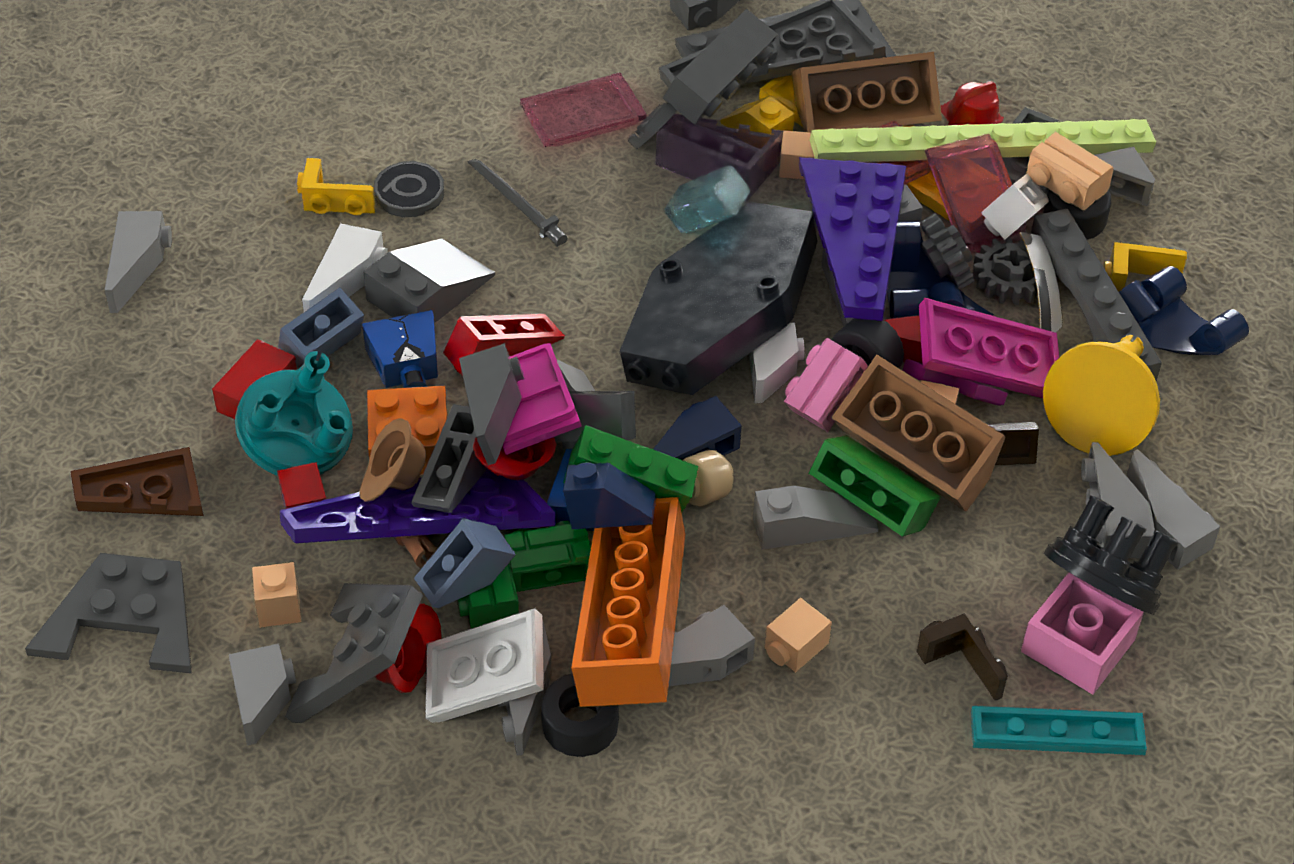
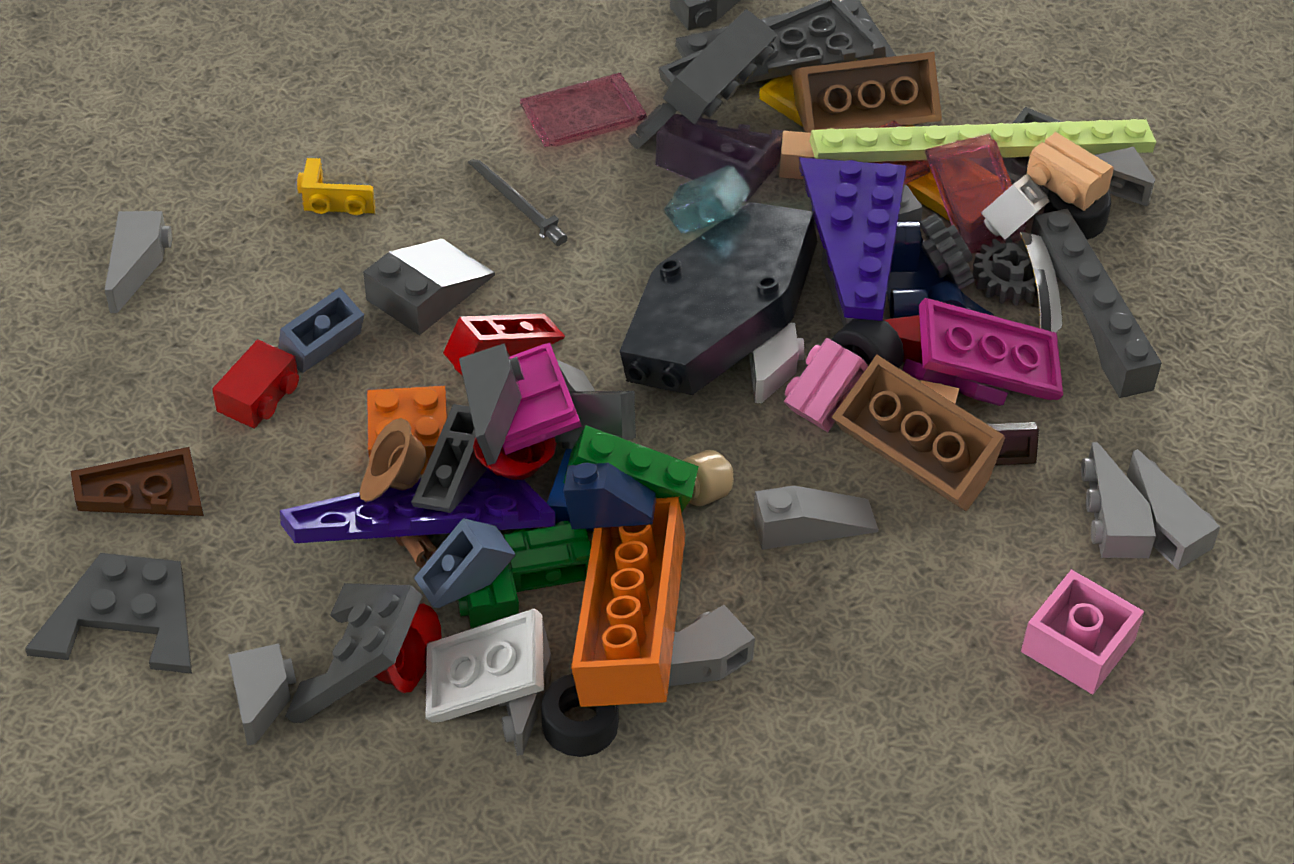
(276, 594): light nougat brick -> none
(294, 419): teal piece -> none
(301, 485): red brick -> none
(343, 264): white slope -> none
(403, 349): blue torso -> none
(409, 188): tile -> none
(702, 428): dark blue slope -> none
(761, 116): yellow slope -> none
(797, 635): light nougat brick -> none
(874, 485): green brick -> none
(958, 634): dark brown bracket -> none
(973, 105): red piece -> none
(1058, 730): teal tile -> none
(1102, 396): yellow piece -> none
(1109, 567): black piece -> none
(1140, 260): yellow bracket -> none
(1172, 324): dark blue panel -> none

